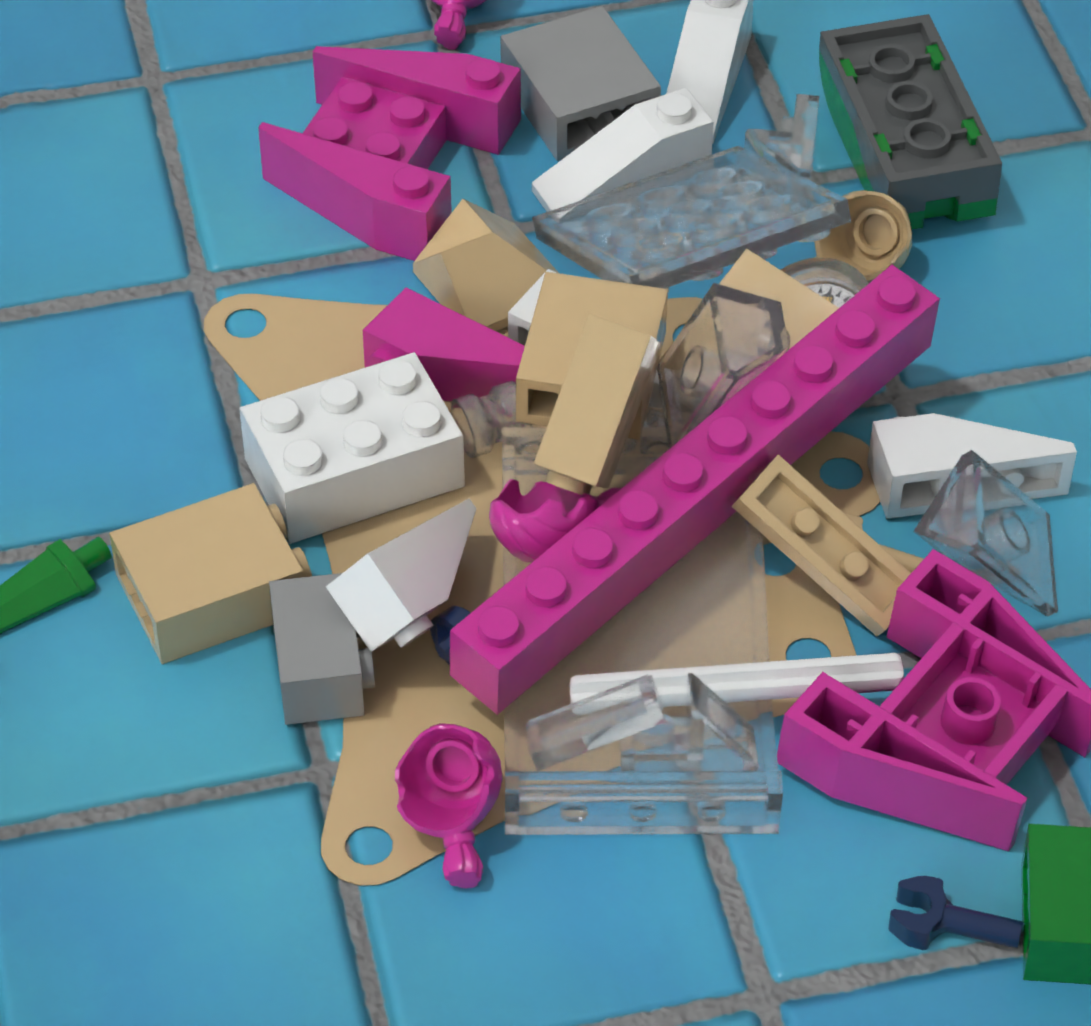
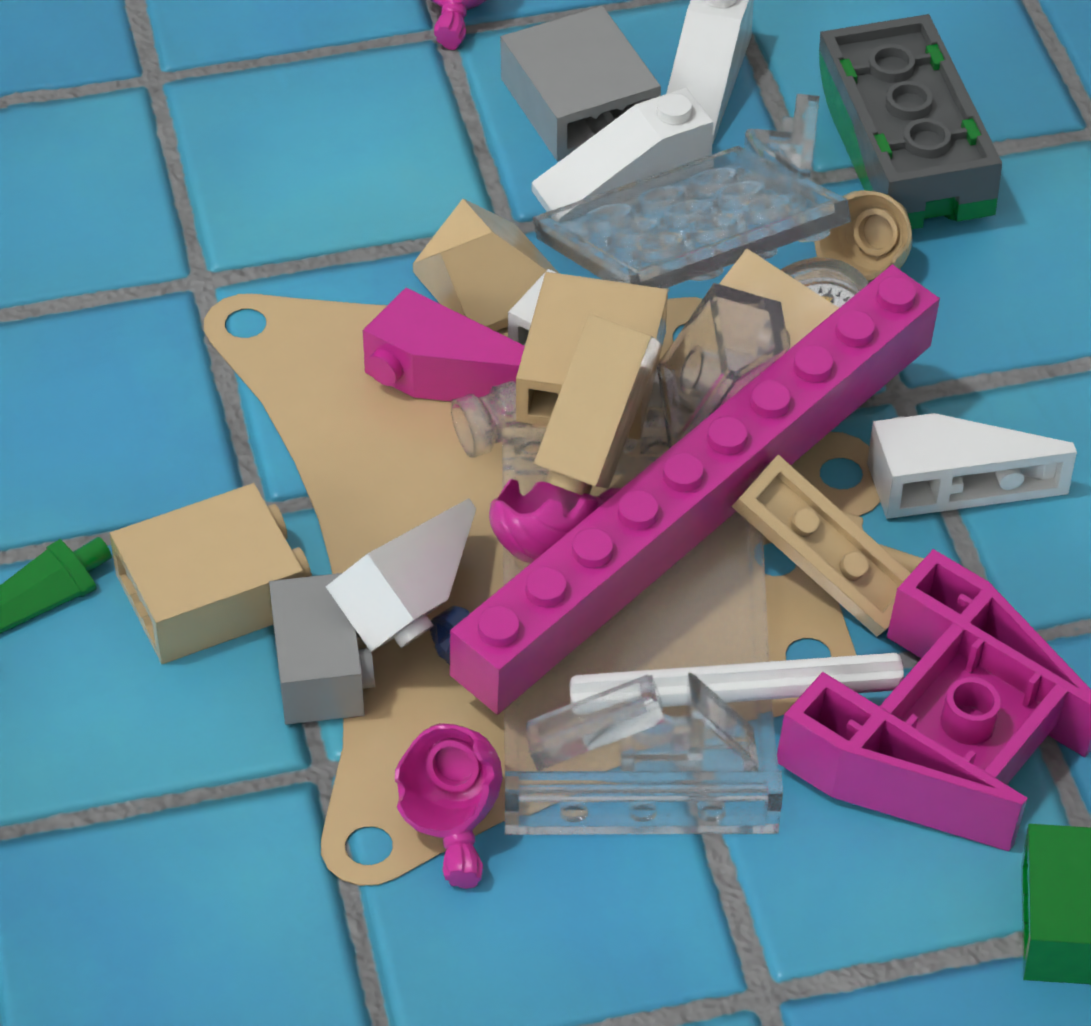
(353, 446): white brick -> none
(380, 131): dark pink wedge -> none
(944, 917): dark blue bar -> none
(993, 532): clear slope -> none

